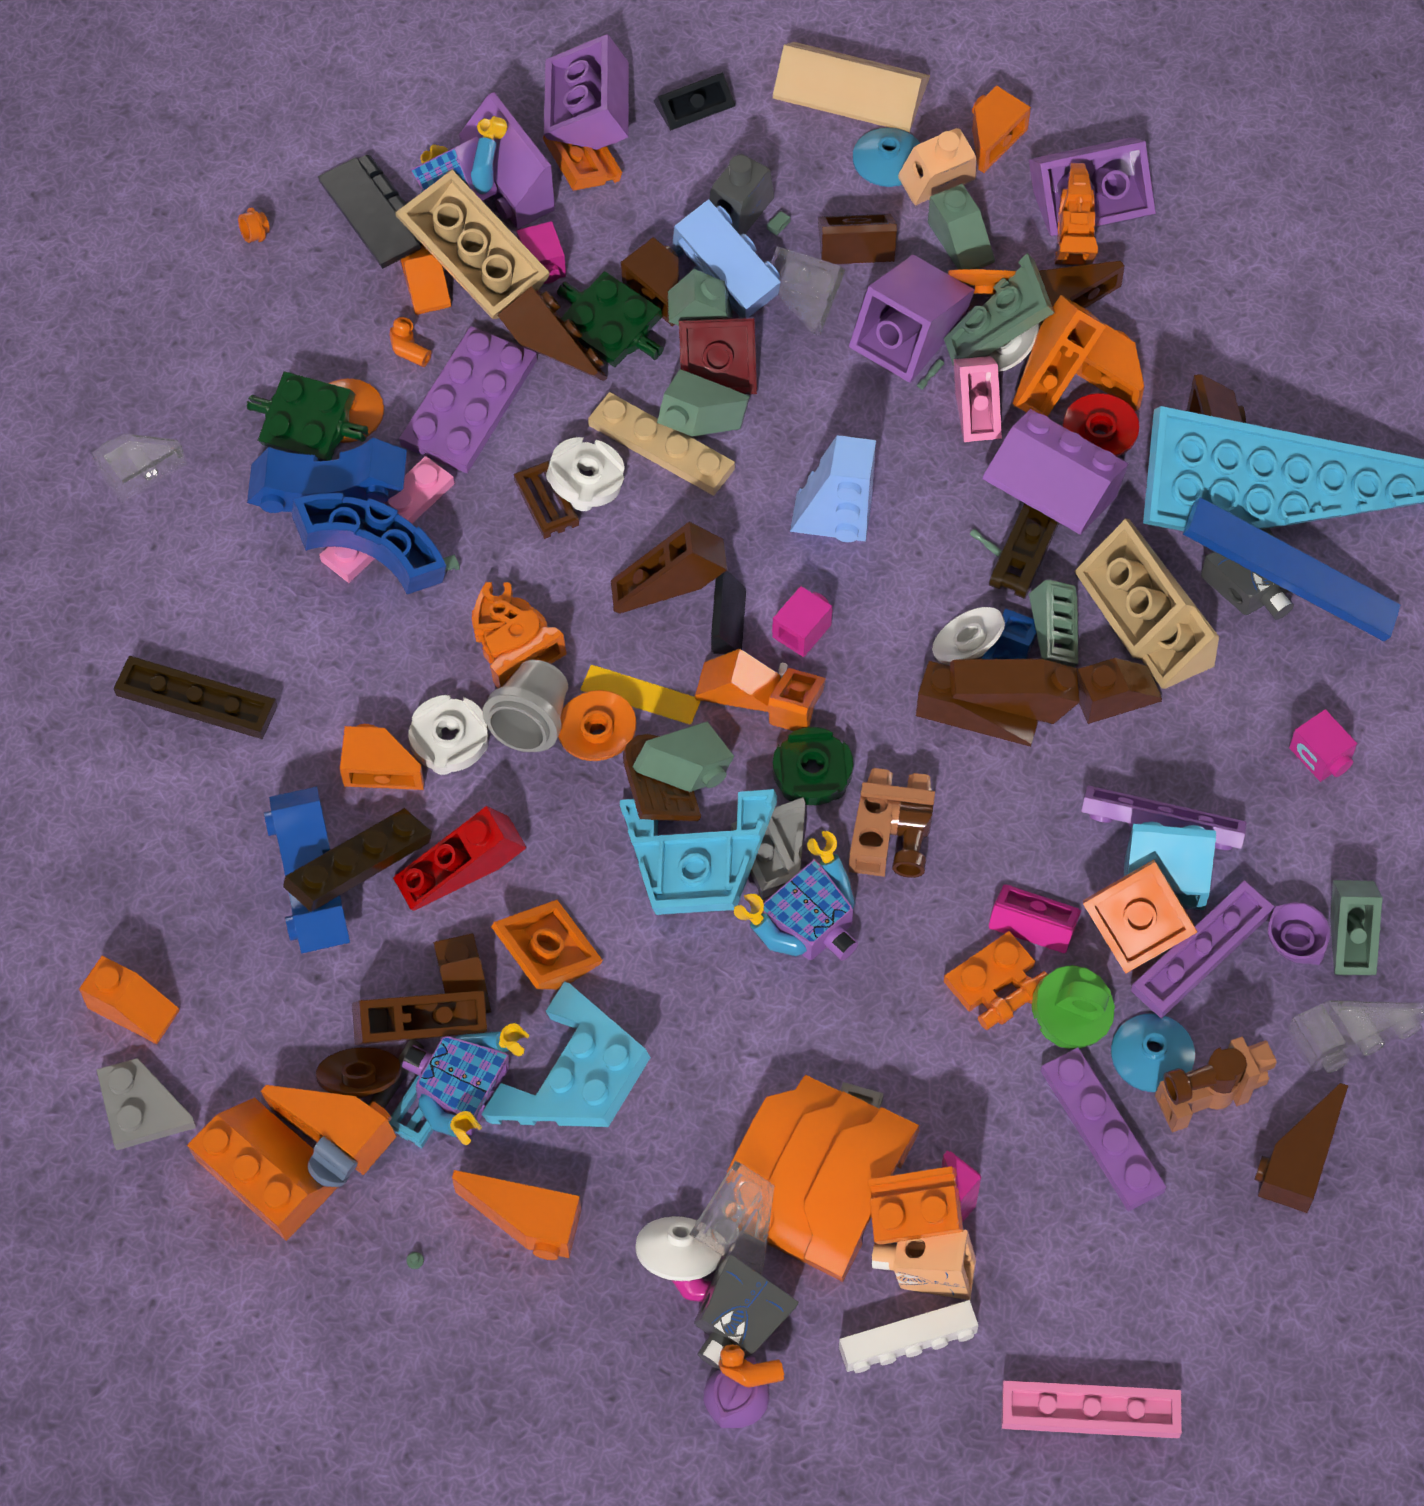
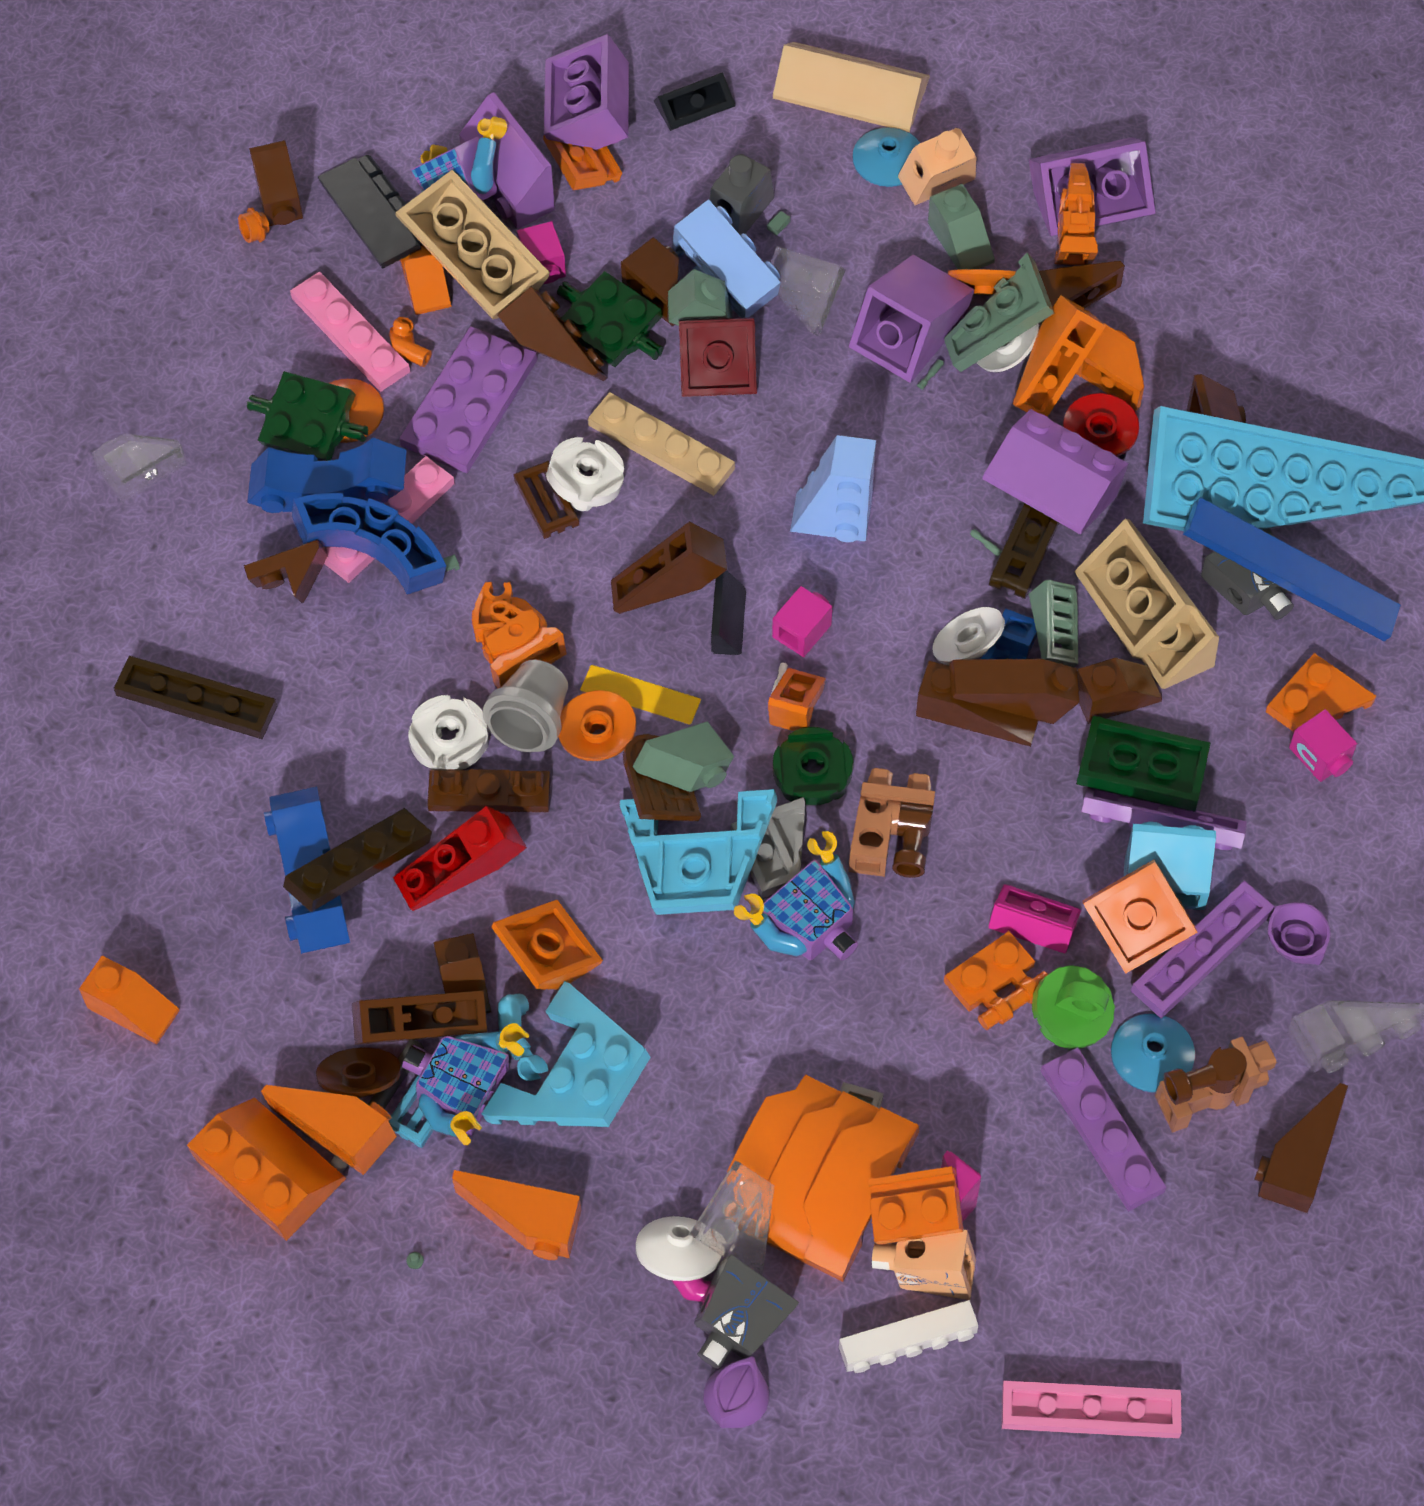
(139, 1105): light grey wing -> none
(276, 183): none -> reddish brown slope
(297, 564): none -> reddish brown slope
(330, 1164): sand blue plate -> none
(350, 331): none -> bright pink plate
(377, 760): orange slope -> none
(497, 789): none -> reddish brown plate
(510, 1011): none -> medium azure arm
(701, 406): sand green slope -> none
(737, 681): orange slope -> none
(746, 1373): orange arm -> none
(857, 238): reddish brown slope -> none
(978, 398): bright pink slope -> none
(997, 125): orange slope -> none
(1143, 763): none -> dark green plate
(1314, 689): none -> orange wing
(1355, 926): sand green slope -> none

